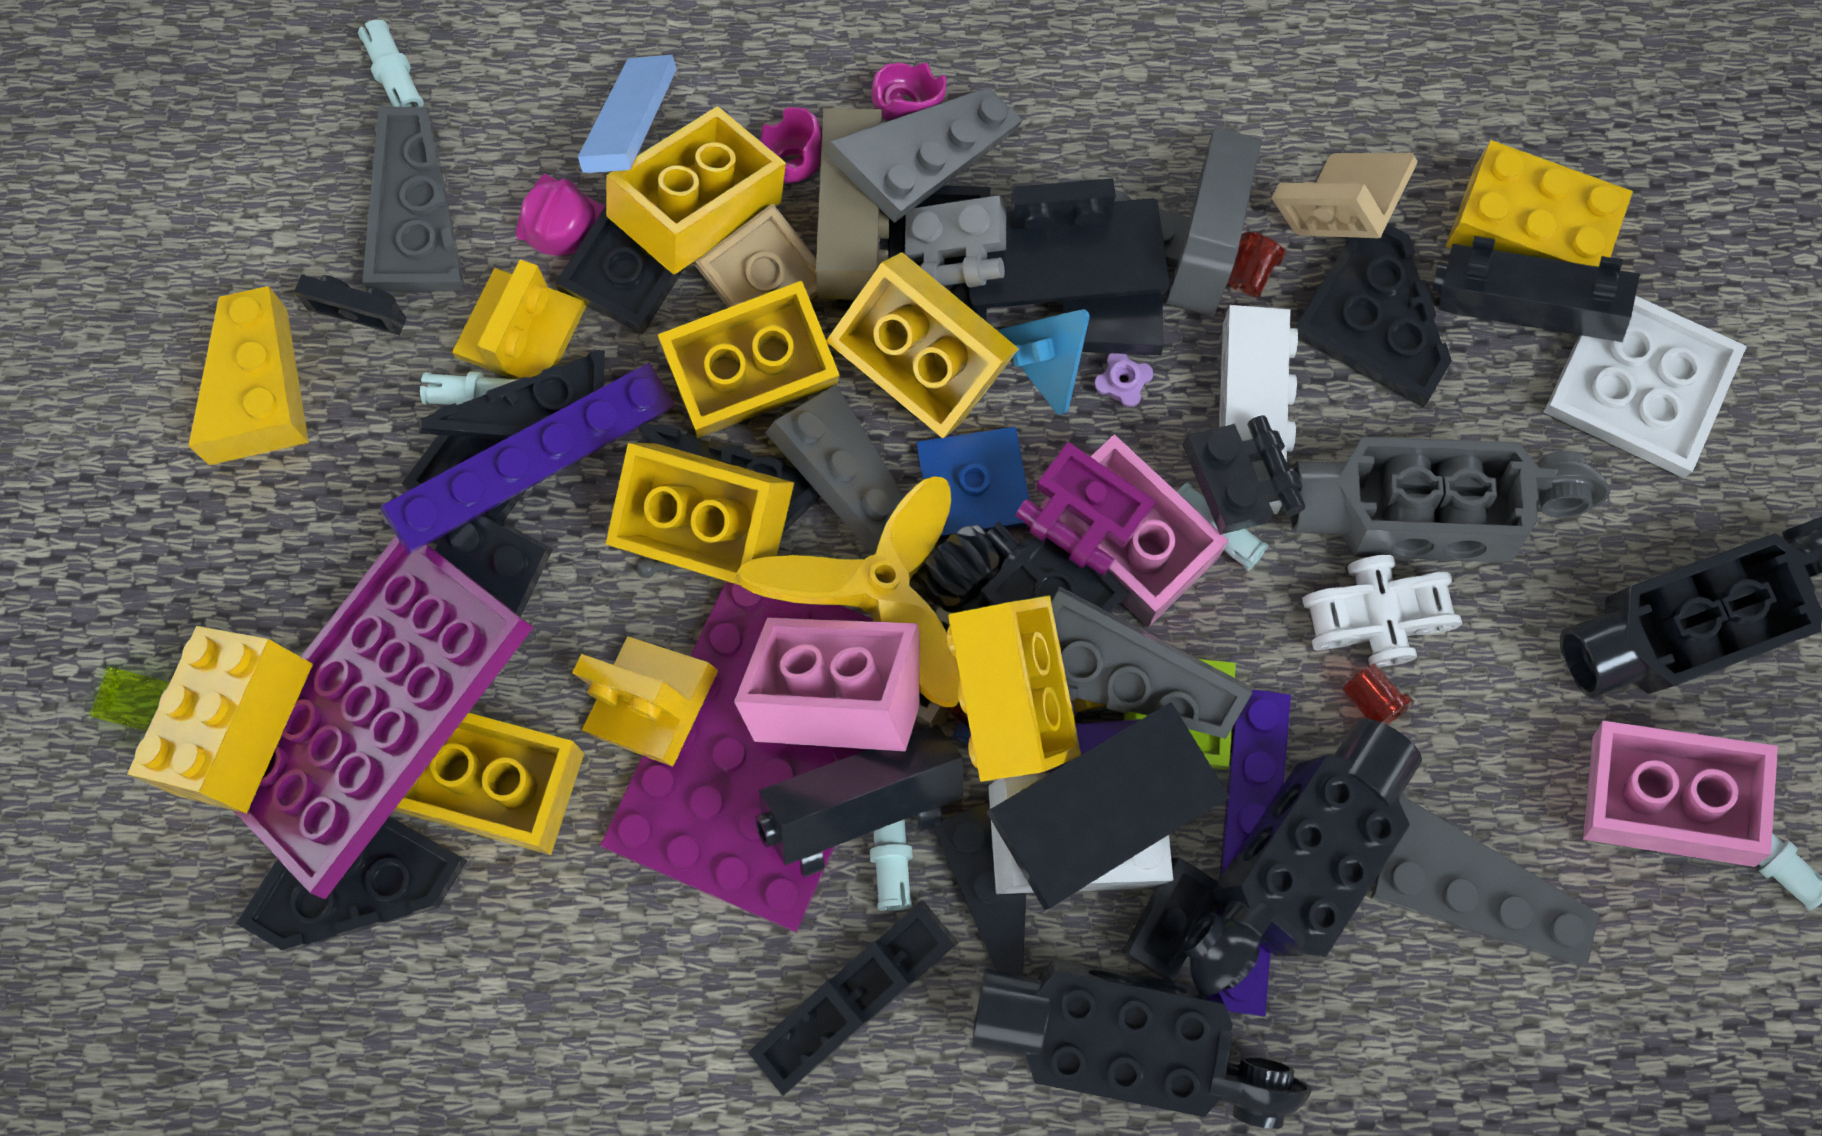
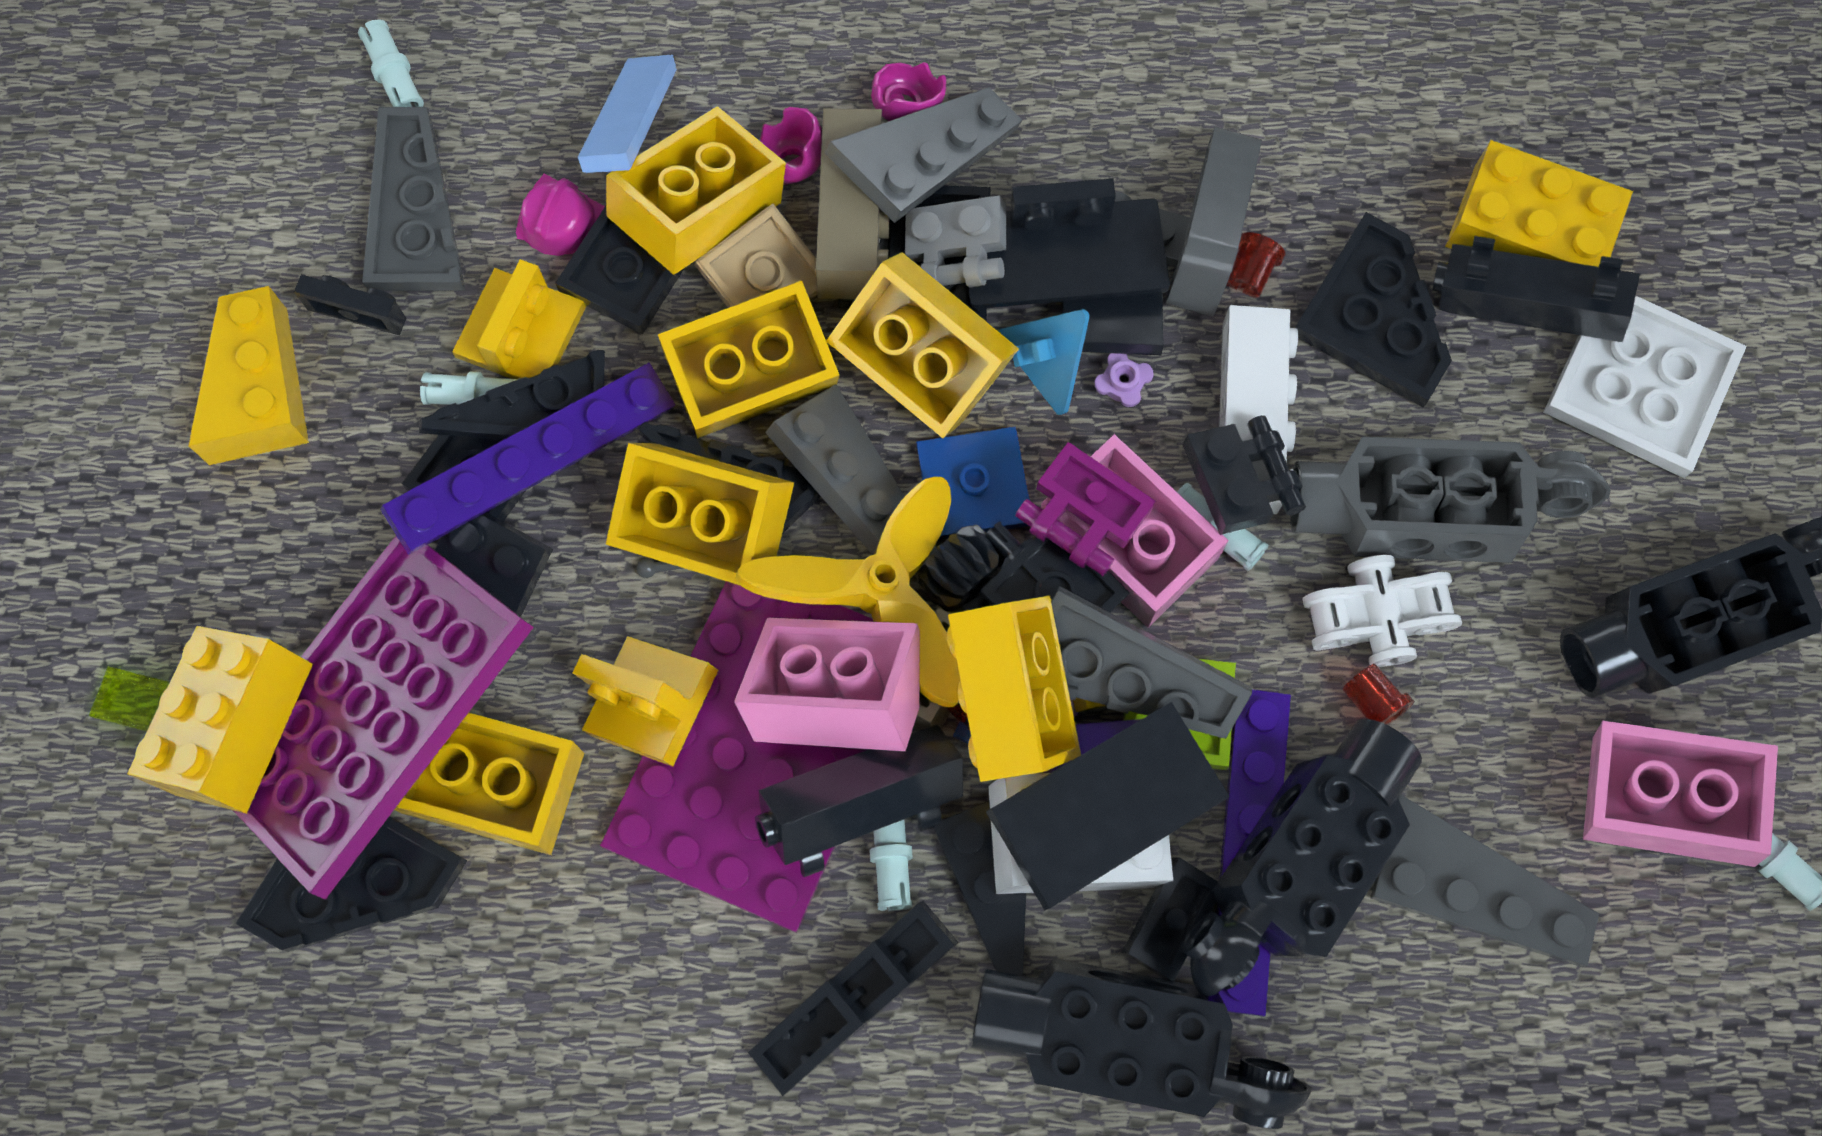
(1350, 196): tan bracket -> none

